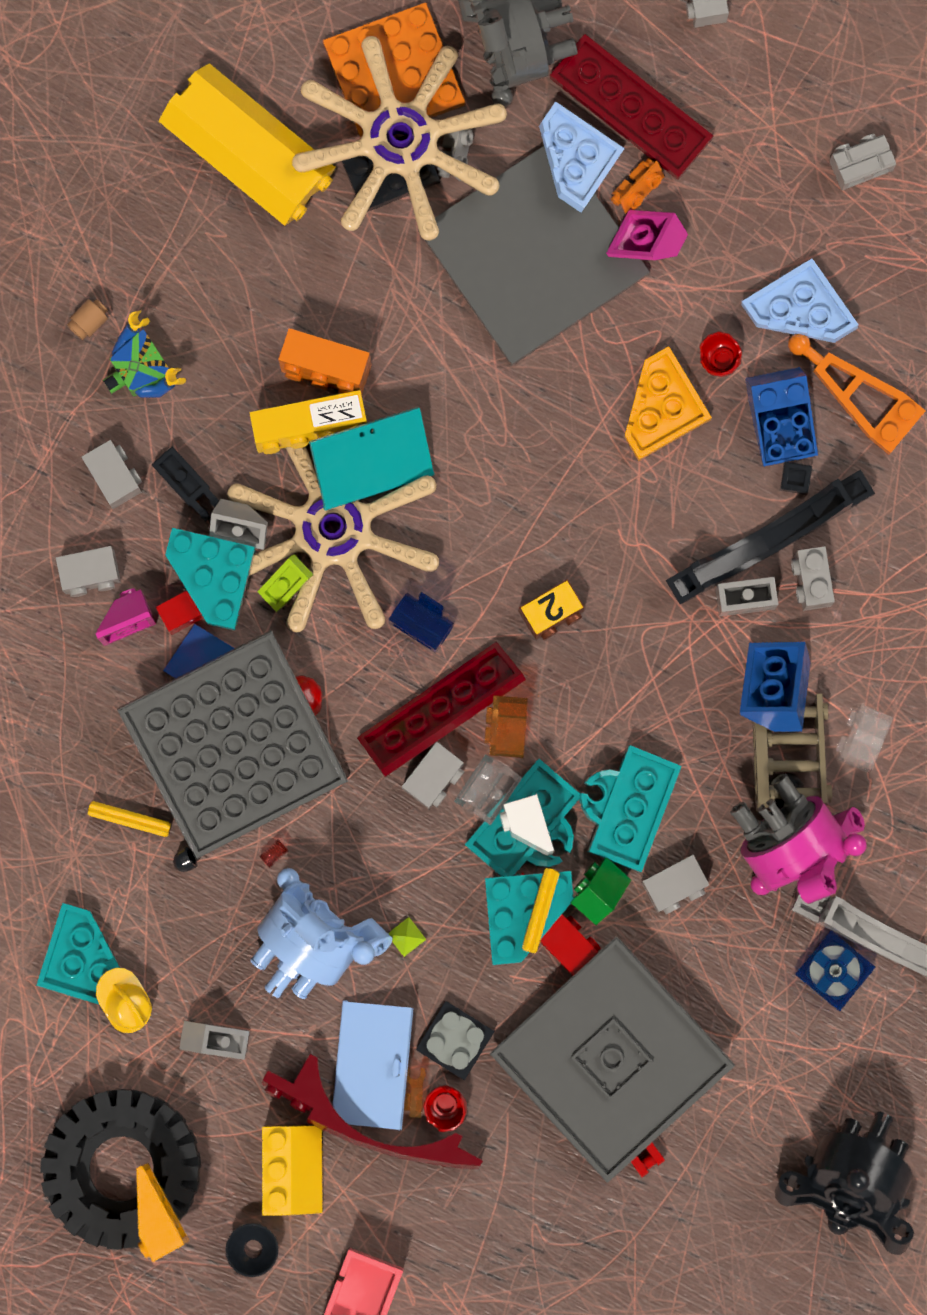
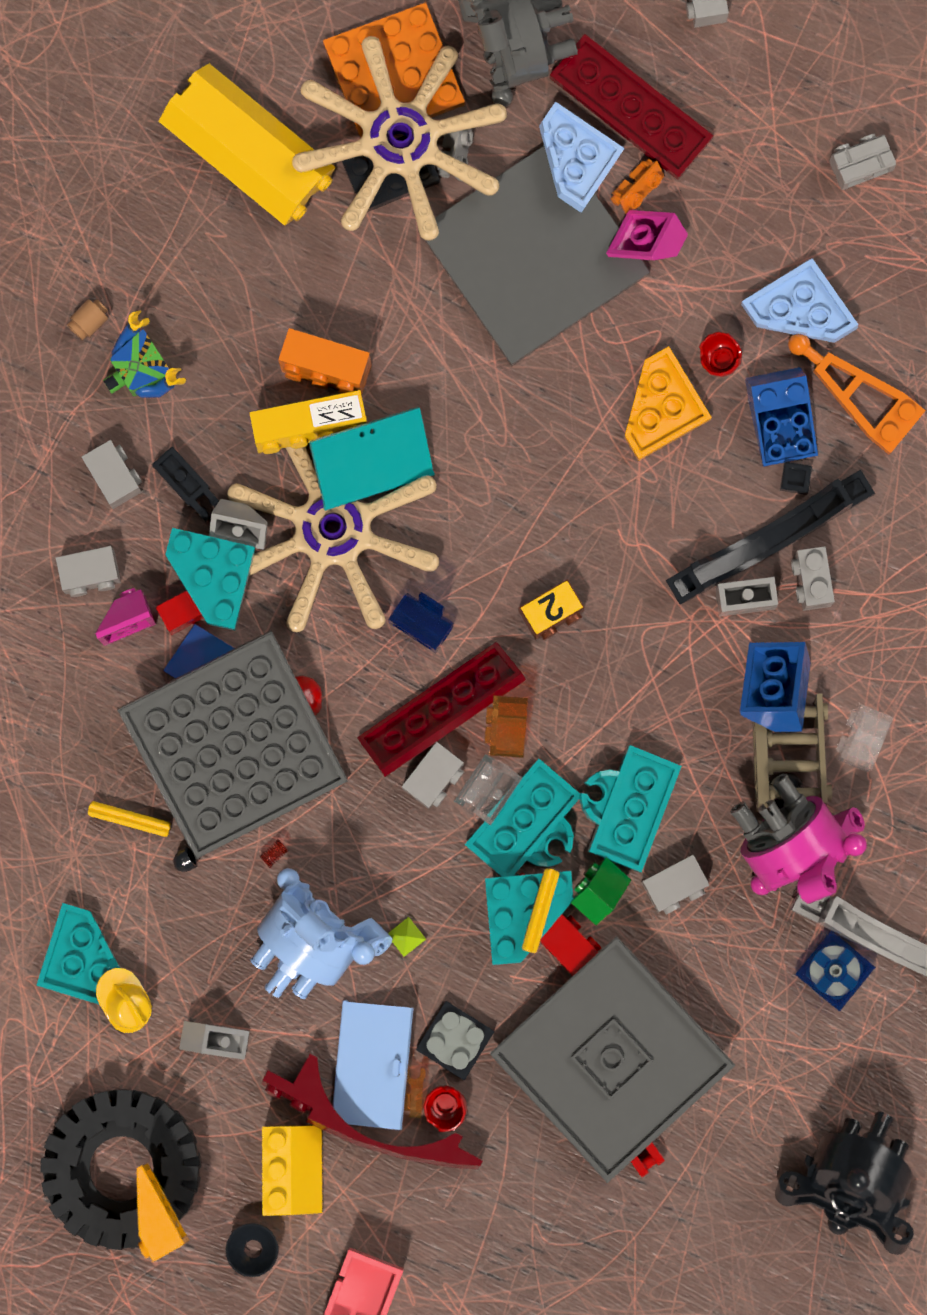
(285, 583): lime plate -> none
(527, 824): white slope -> none

